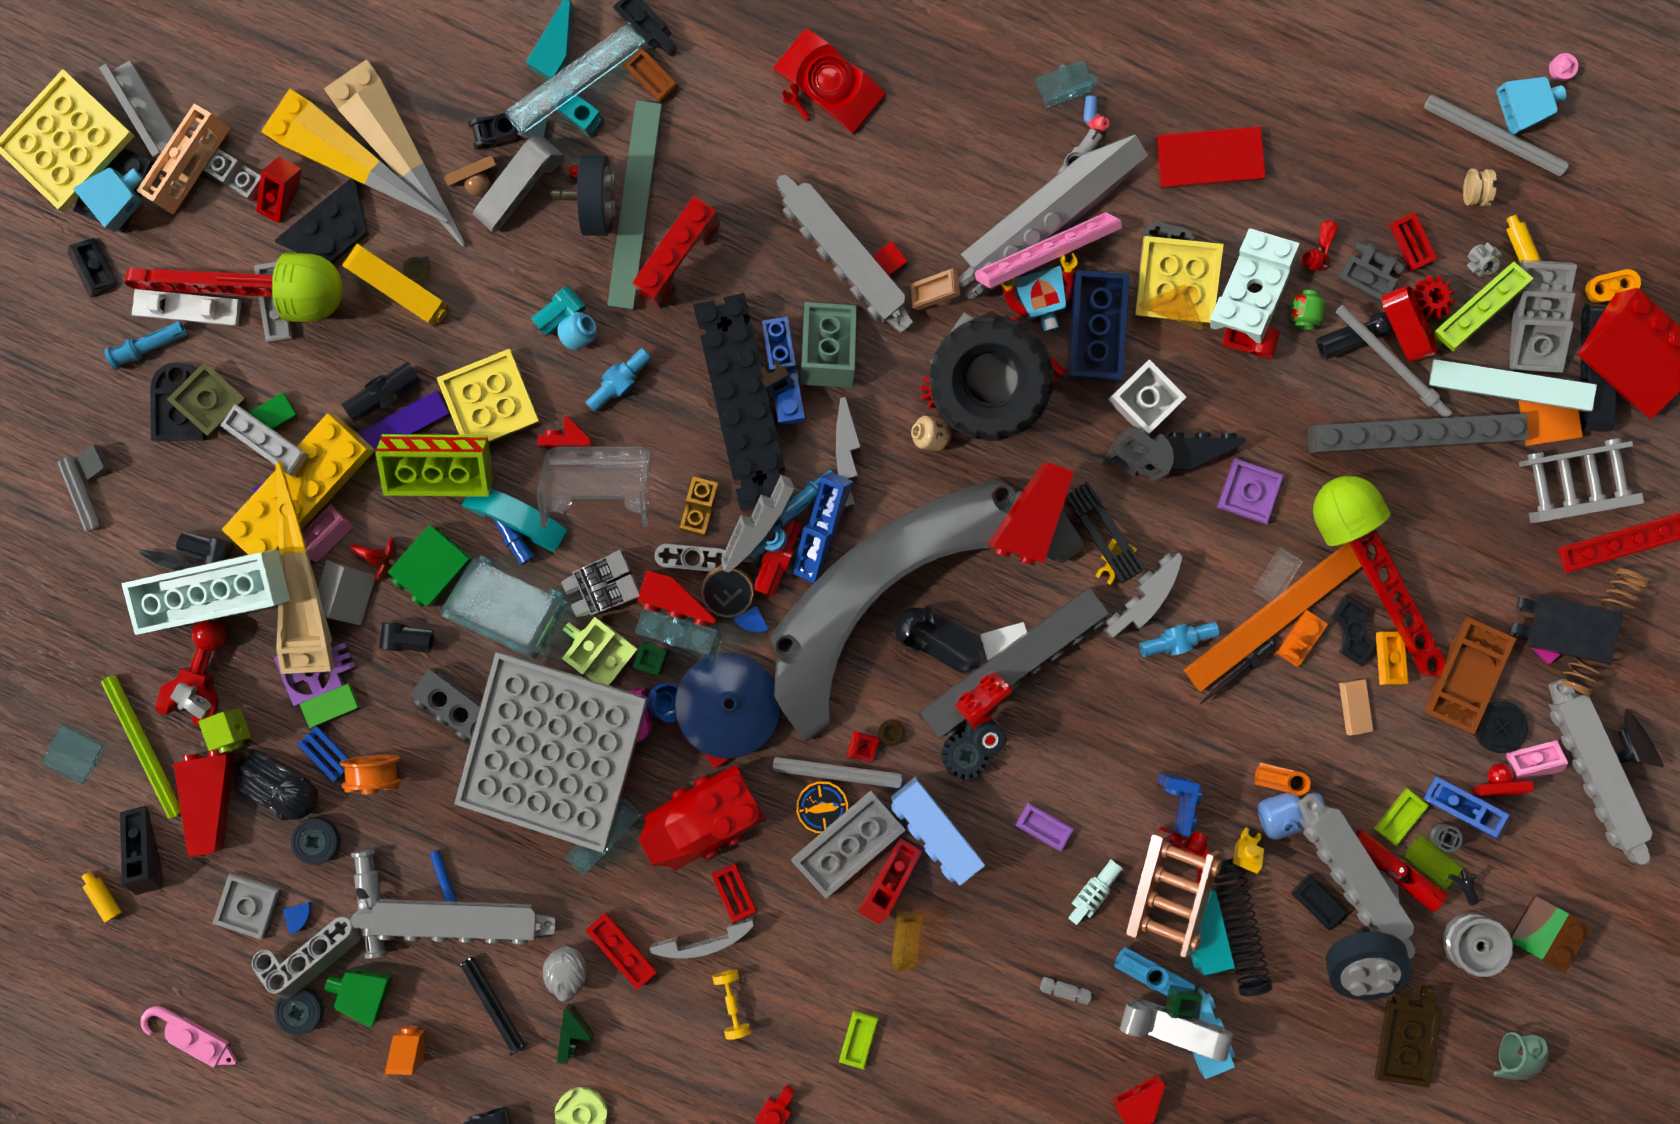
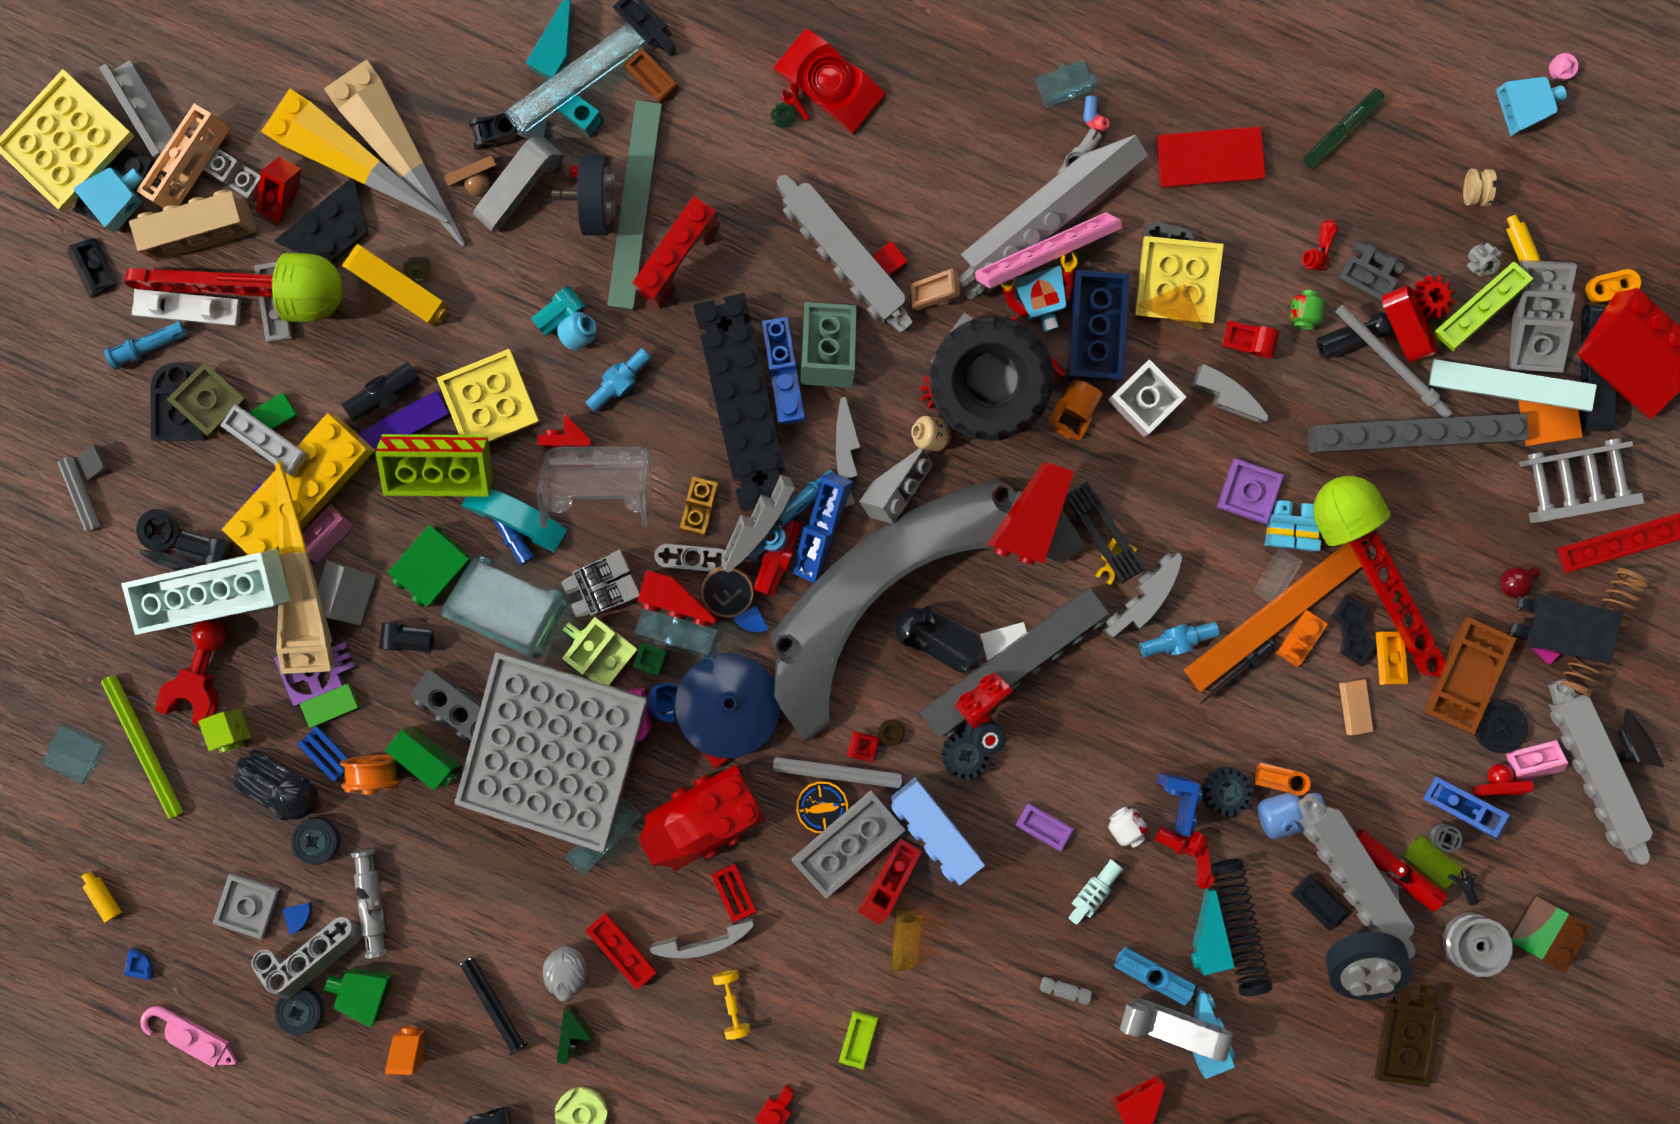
(138, 965): none -> blue tile
(139, 852): black slope -> none
(145, 529): none -> black gear
(188, 699): light grey piece -> none
(192, 225): none -> tan brick
(204, 799): red slope -> none
(377, 557): red plant -> none
(424, 758): none -> green brick
(442, 876): blue bar -> none
(453, 920): light grey hinge -> none
(777, 380): dark brown tile -> none
(783, 122): none -> clear green plate
(893, 490): none -> light grey slope
(1078, 402): none -> orange piece
(1127, 827): none -> white head
(1140, 454): dark grey brick -> none
(1148, 897): nougat fence -> none
(1181, 1001): dark green panel -> none
(1196, 450): black slope -> none
(1228, 394): none -> light grey slope
(1234, 797): none -> black wheel
(1247, 852): yellow plate -> none
(1263, 261): light aqua piece -> none
(1292, 531): none -> medium azure hips
(1343, 128): none -> clear green axle
(1401, 817): lime tile -> none
(1425, 244): red tile -> none
(1496, 135): light grey axle -> none
(1517, 581): none -> dark red piece
(1523, 1066): sand green piece -> none

